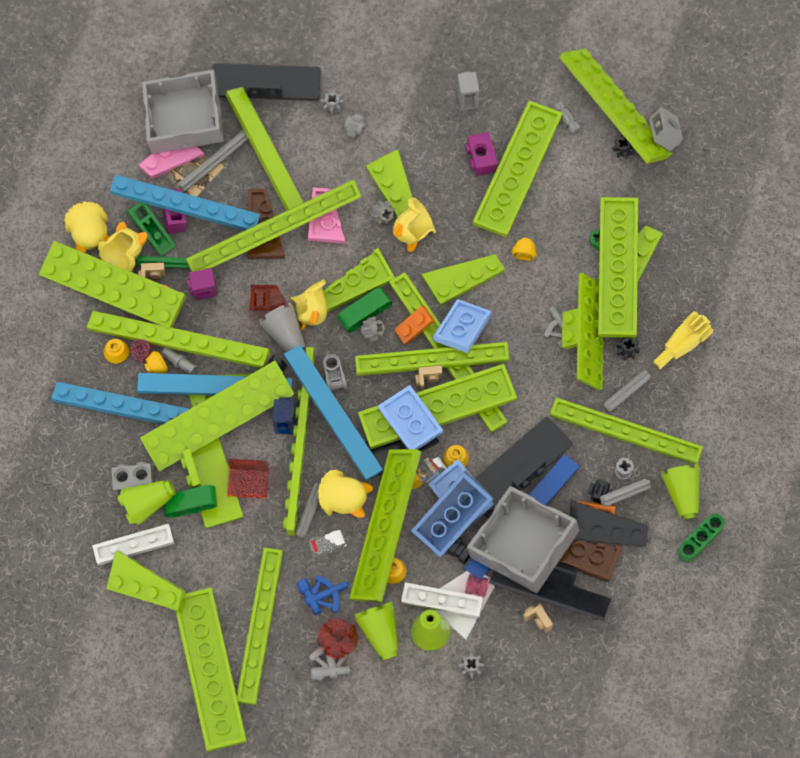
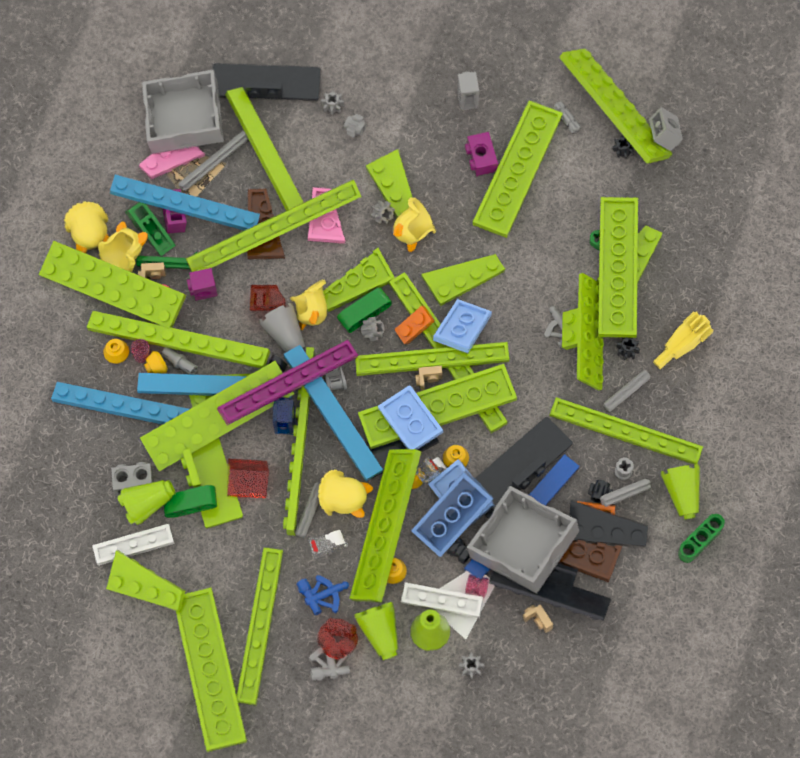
(287, 382): none -> magenta tile
(524, 249): yellow cone -> none

